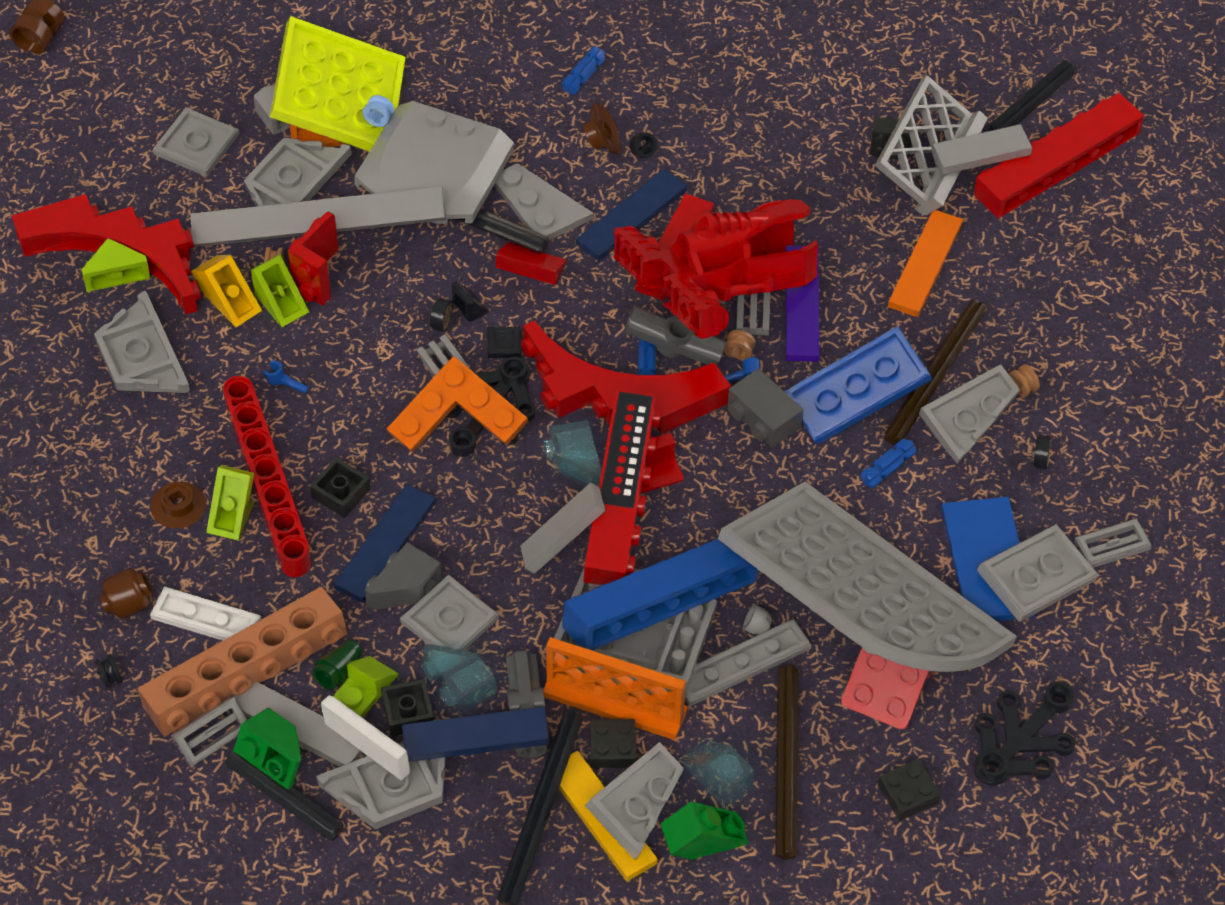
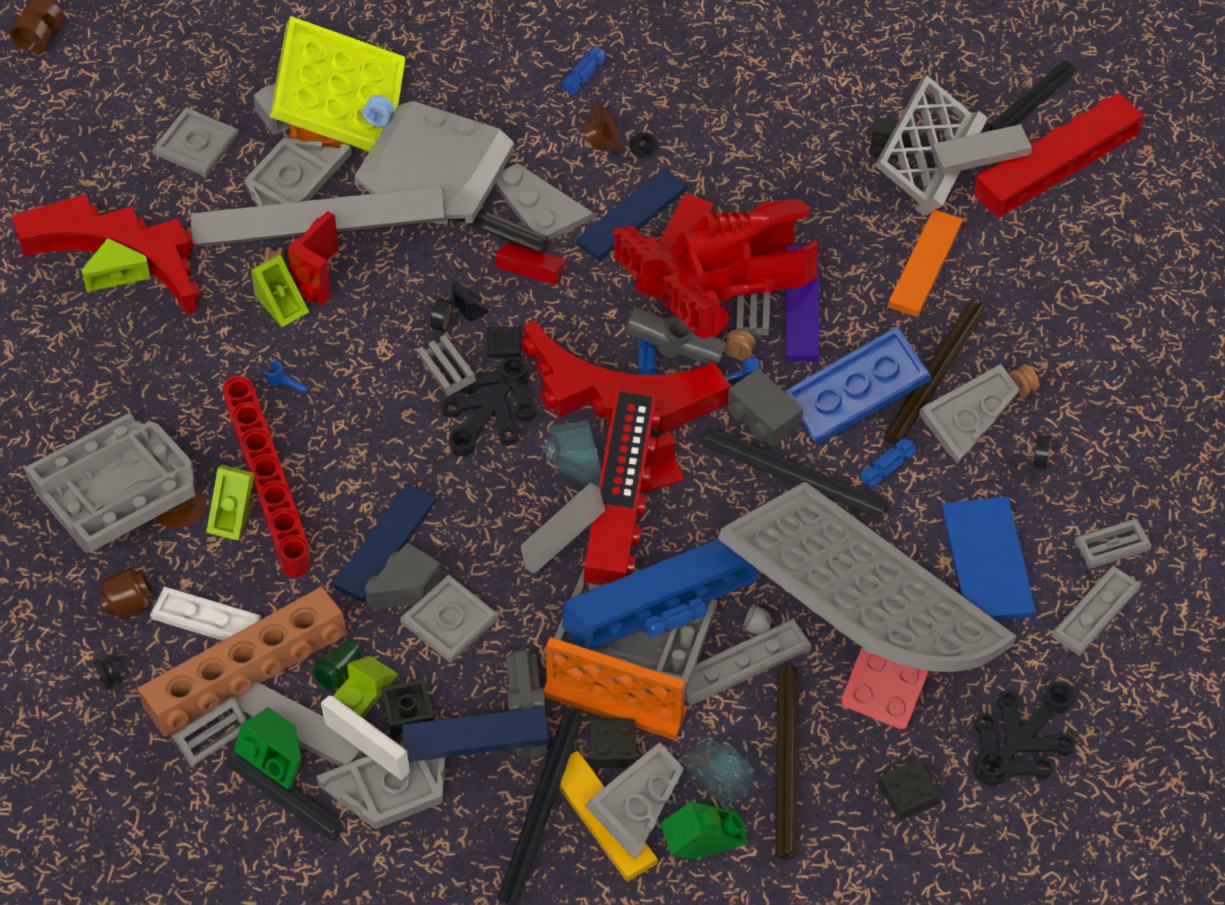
(113, 480): none -> light grey wedge
(139, 351): light grey wing -> none
(227, 289): yellow slope -> none
(340, 487): pearl dark grey piece -> none
(450, 387): orange plate -> none
(463, 676): clear light blue slope -> none
(674, 617): none -> blue axle
(795, 473): none -> black axle
(1037, 573): light grey tile -> none
(1096, 610): none -> light grey tile

